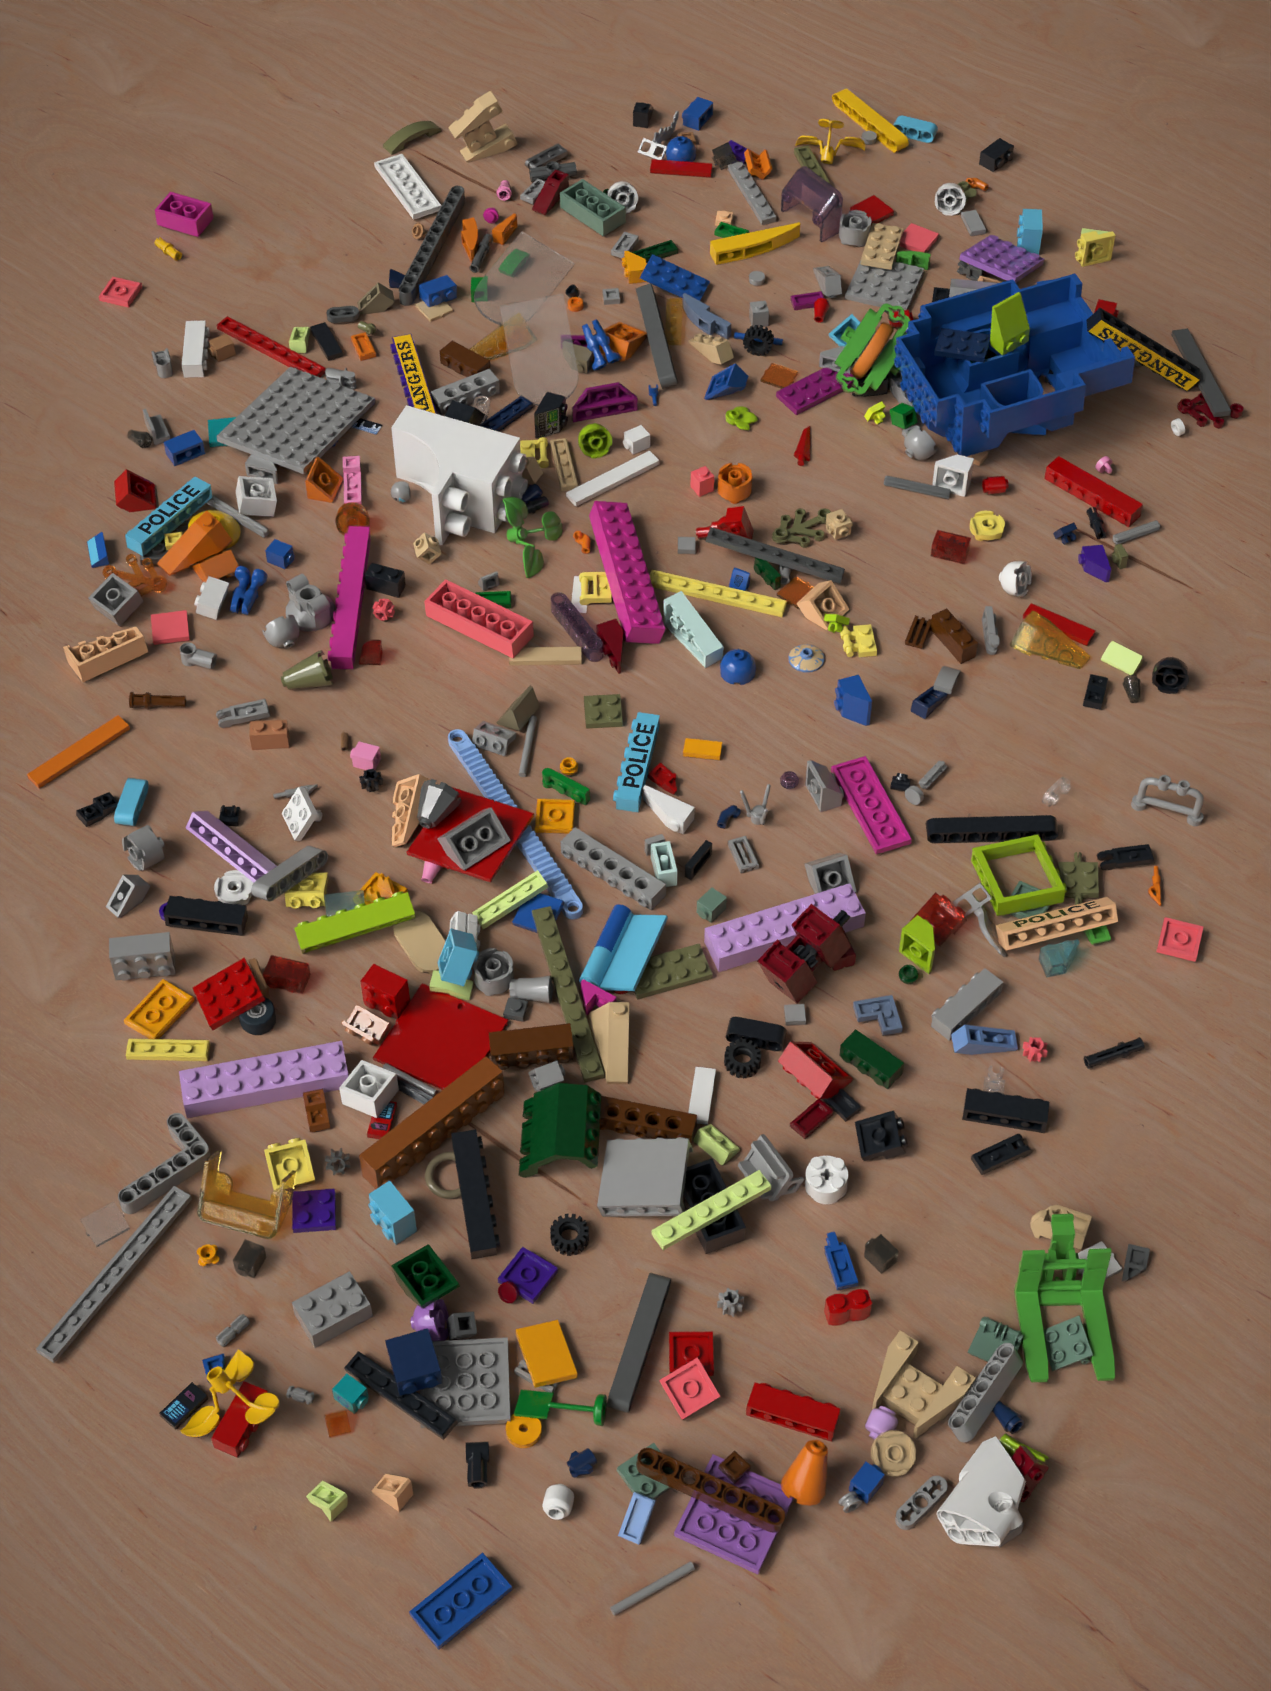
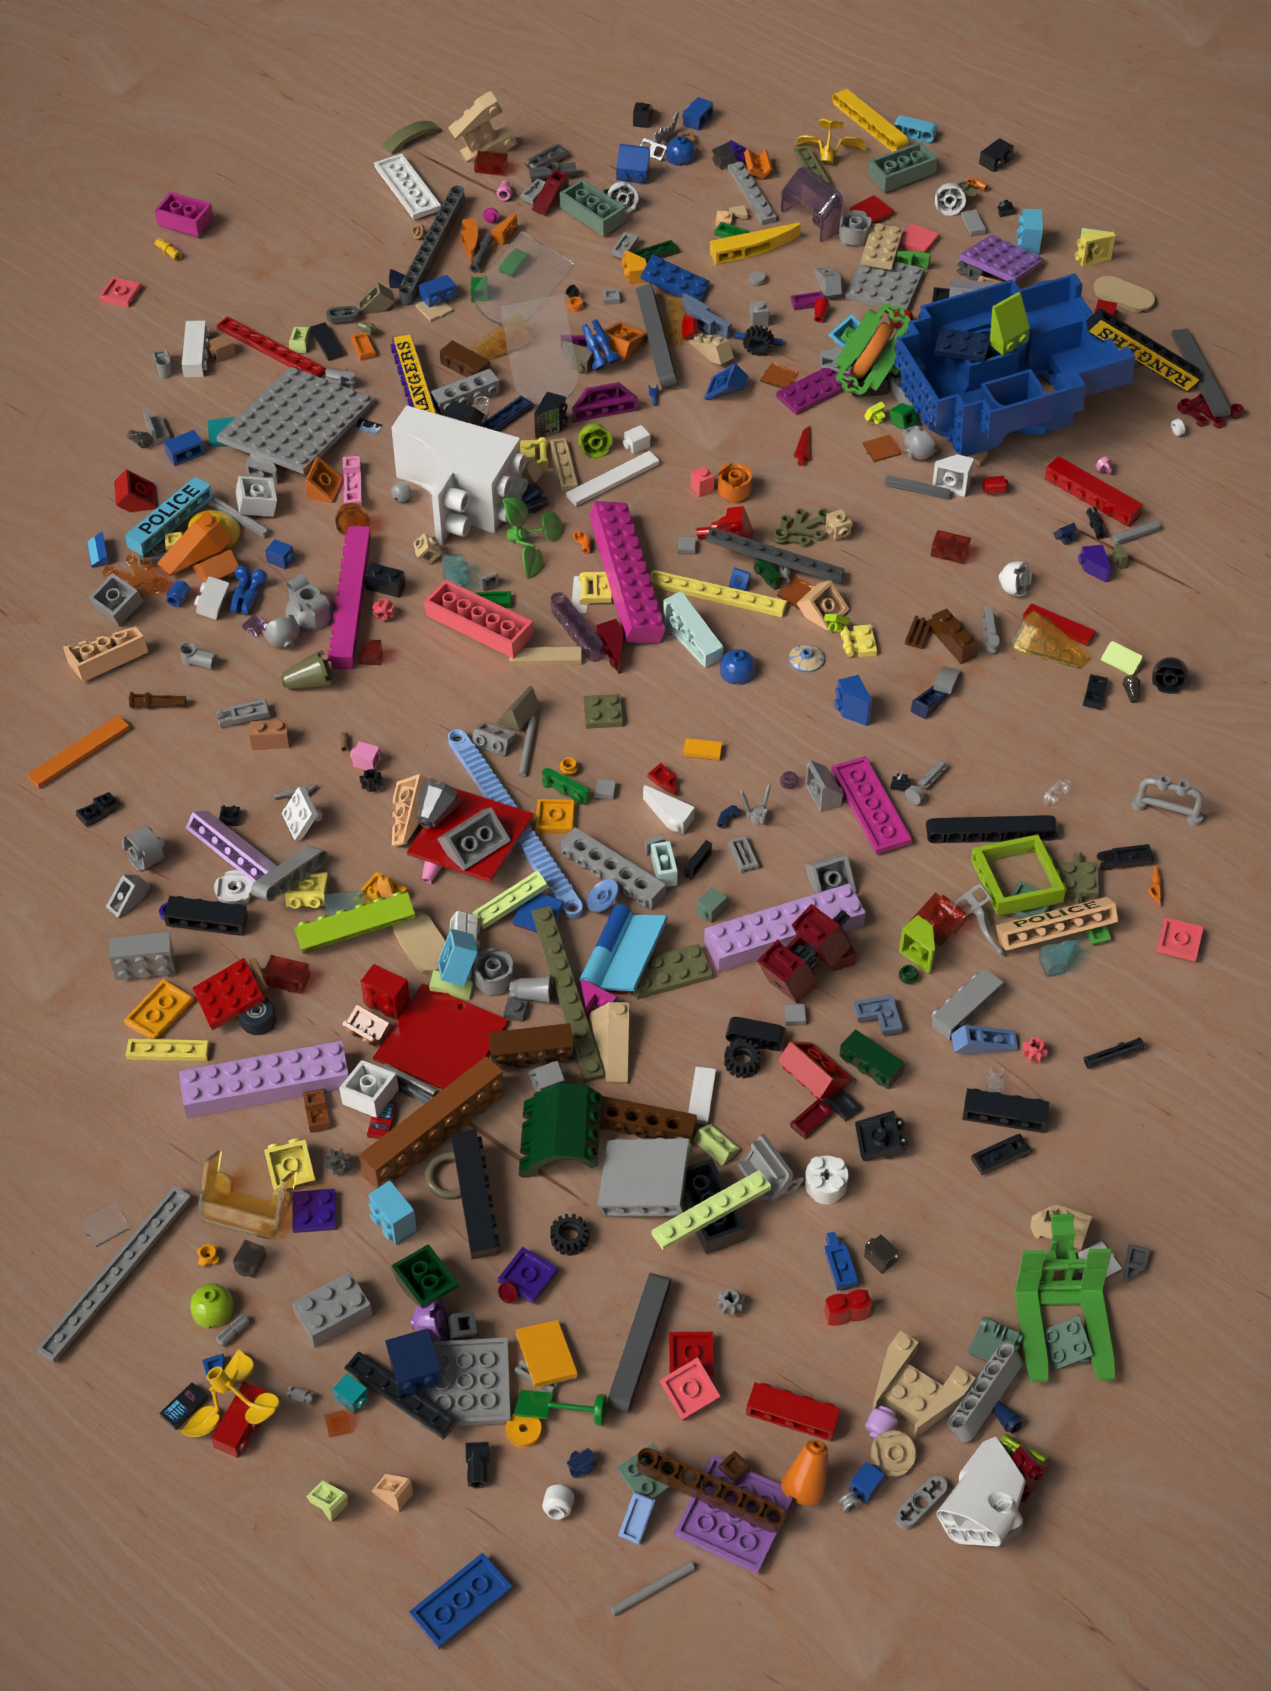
(131, 801): medium azure beam -> none
(170, 627): coral tile -> none
(170, 1168): light grey beam -> none
(178, 593): none -> blue brick
(211, 1305): none -> lime cylinder
(254, 625): none -> clear purple tile
(454, 569): none -> clear light blue slope
(491, 163): none -> clear red brick
(602, 895): none -> medium blue dish
(605, 789): none -> light grey tile
(633, 164): none -> blue slope
(637, 762): medium azure brick -> none
(681, 168): red tile -> none
(689, 327): none -> red slope
(739, 211): none -> tan tile
(741, 417): lime plate -> none
(869, 137): light grey tile -> none
(881, 448): none -> clear orange piece
(902, 167): none -> sand green brick
(981, 532): light yellow plate -> none
(1005, 208): none -> black plate
(1124, 294): none -> tan tile

